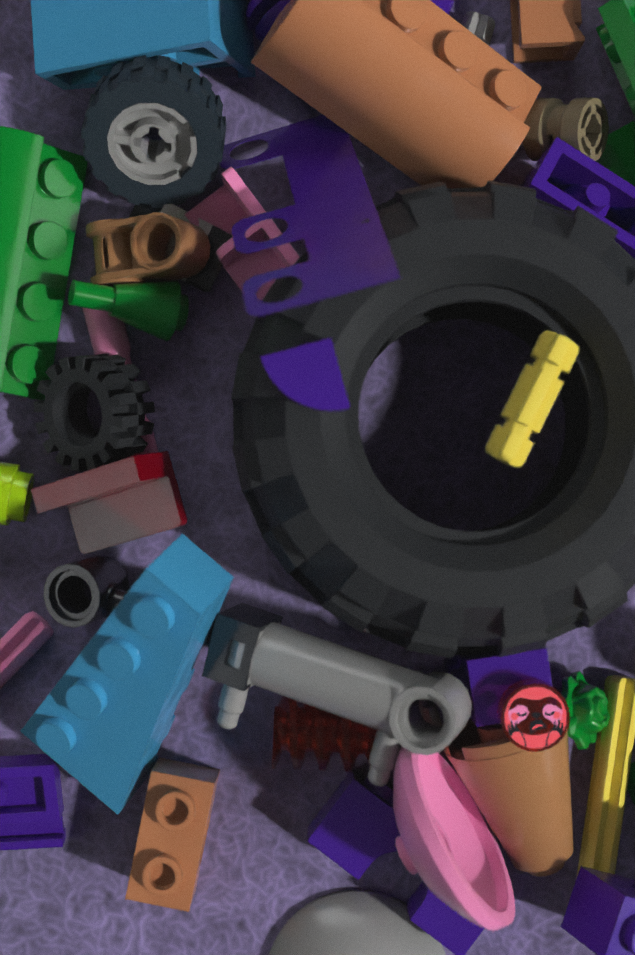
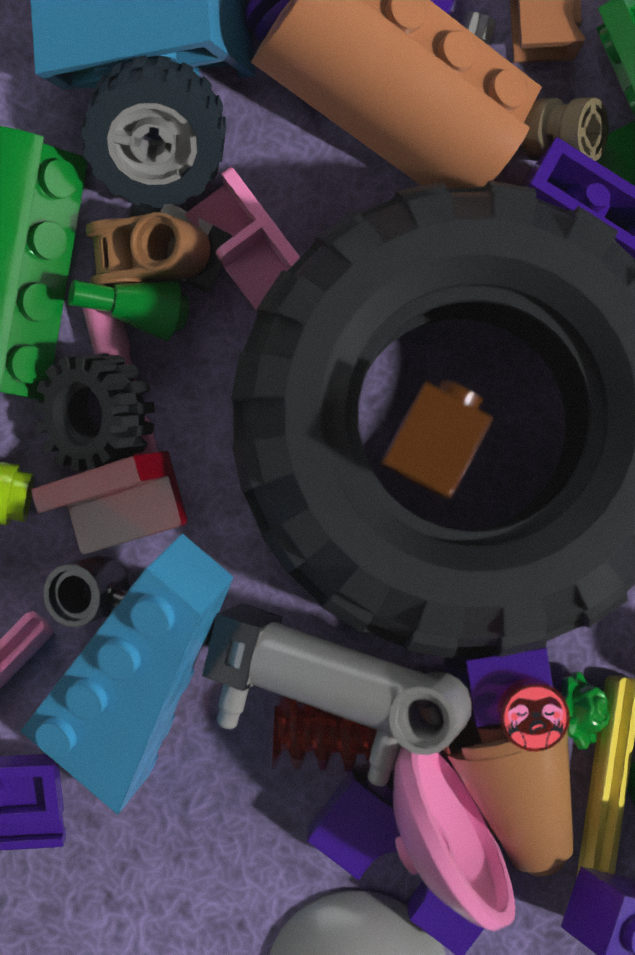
(172, 834): nougat brick -> none
(309, 376): dark purple tile -> none
(327, 214): dark purple piece -> none
(438, 438): none -> reddish brown brick
(532, 398): light yellow axle -> none

